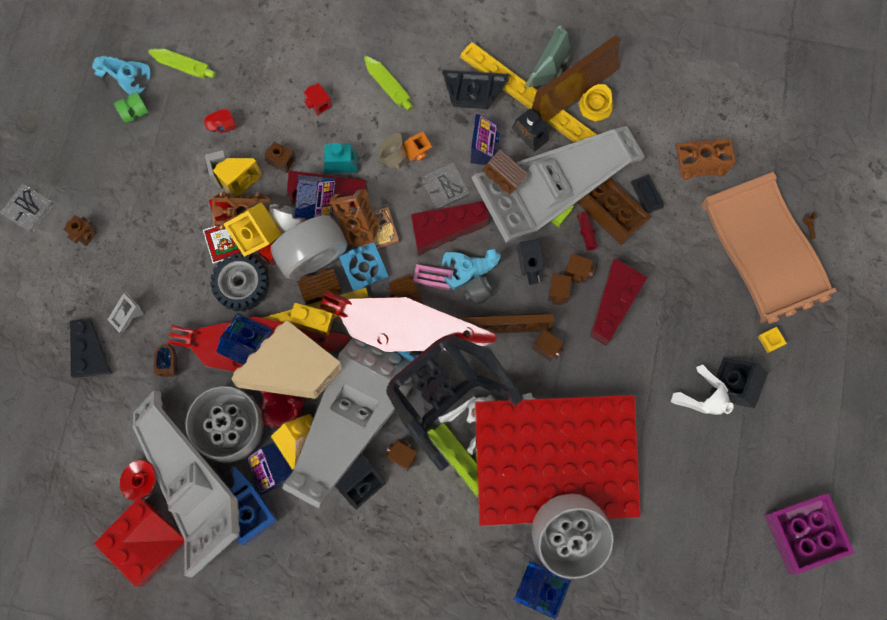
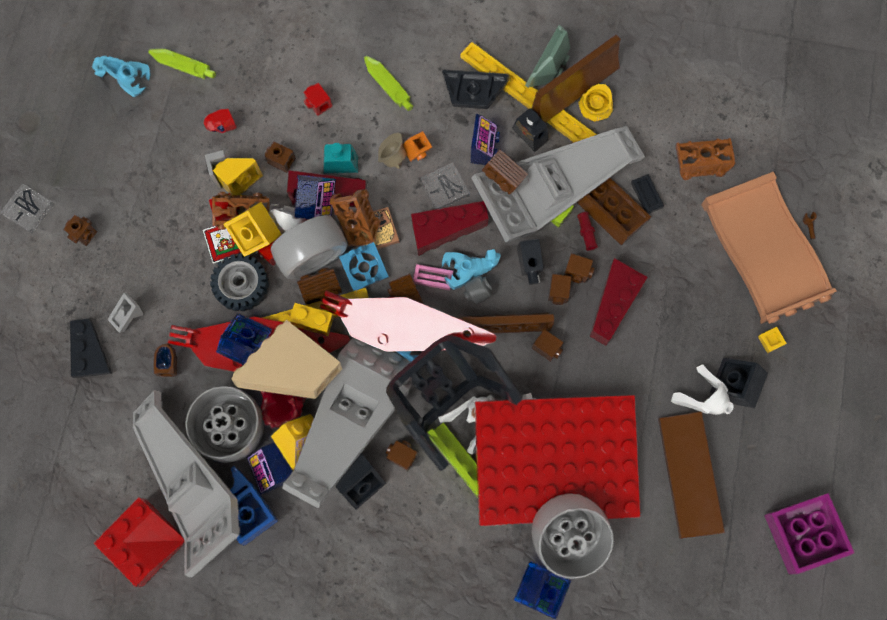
(124, 107): bright green wheel -> none
(131, 479): red dish -> none
(691, 475): none -> reddish brown arch

